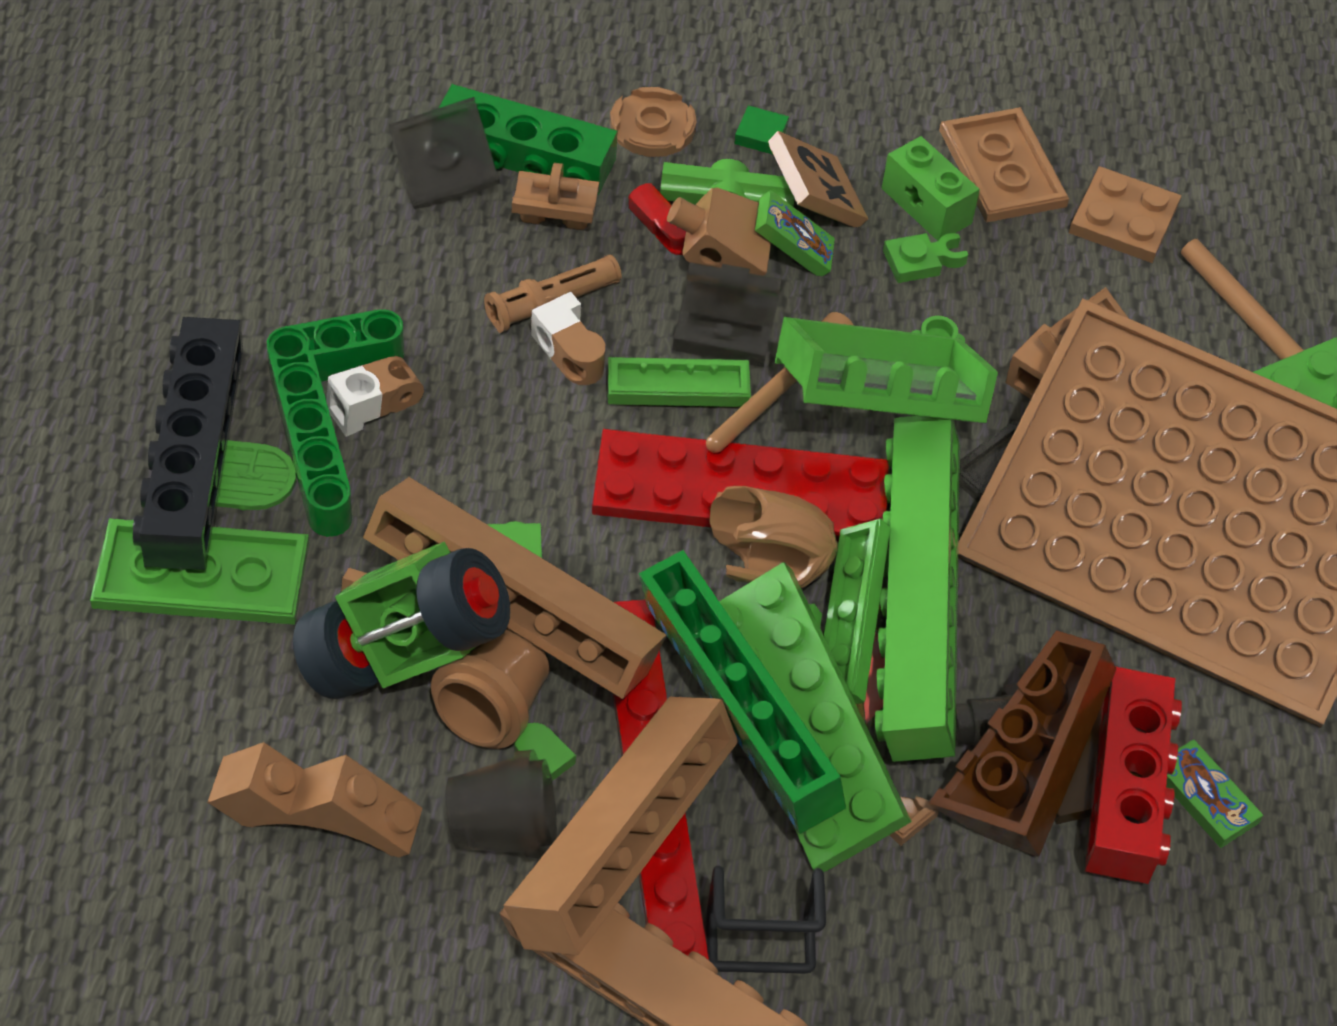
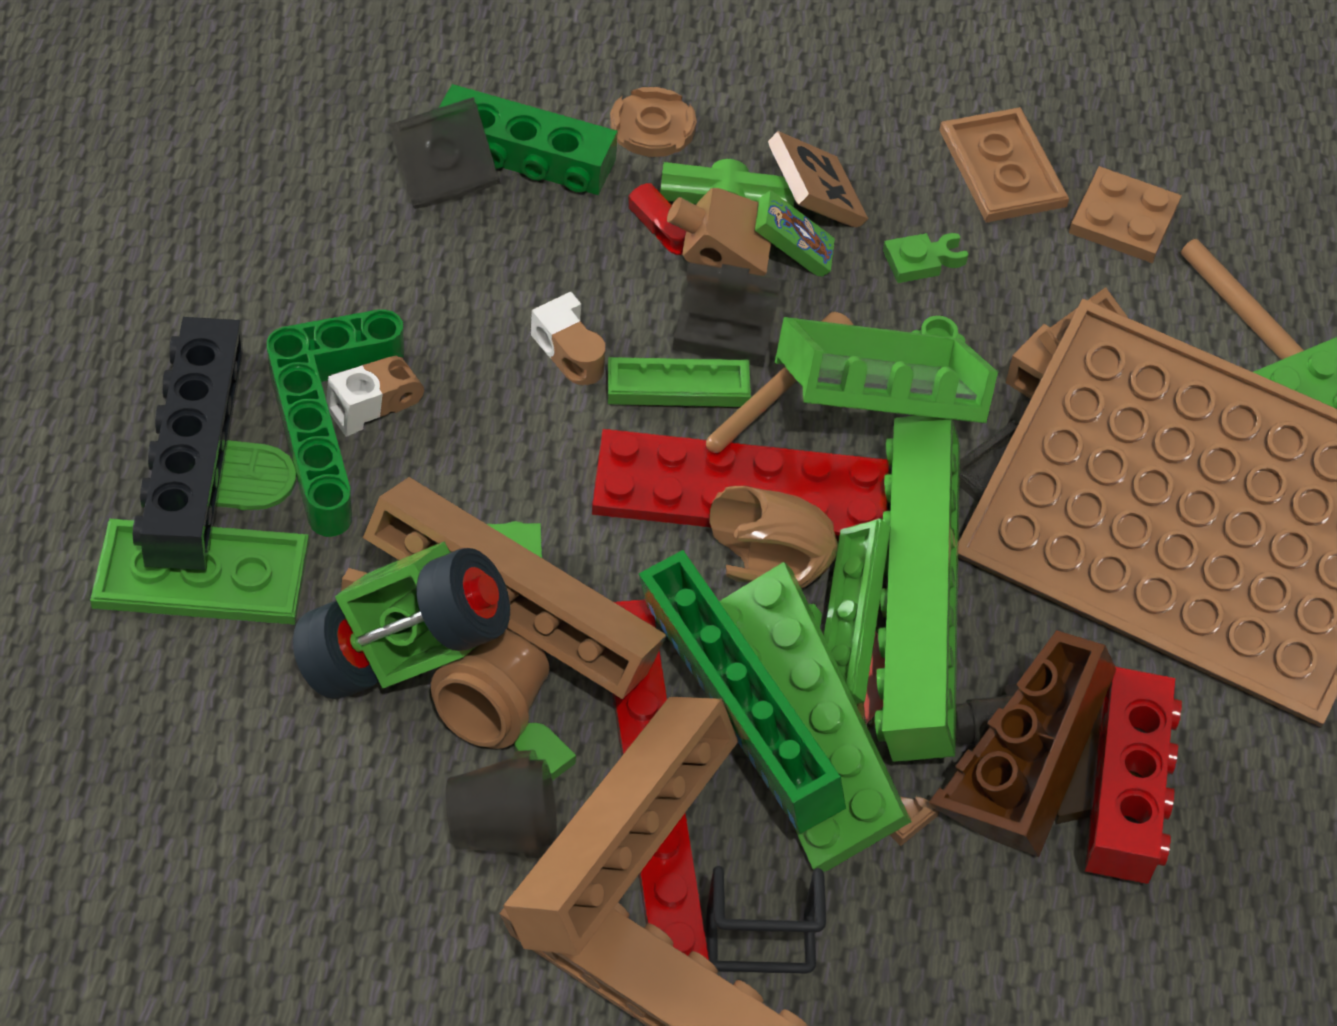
(336, 795): medium nougat arch -> none
(519, 302): medium nougat pin -> none
(555, 197): medium nougat hips -> none
(759, 127): green tile -> none
(930, 188): bright green brick -> none
(1211, 795): tile -> none

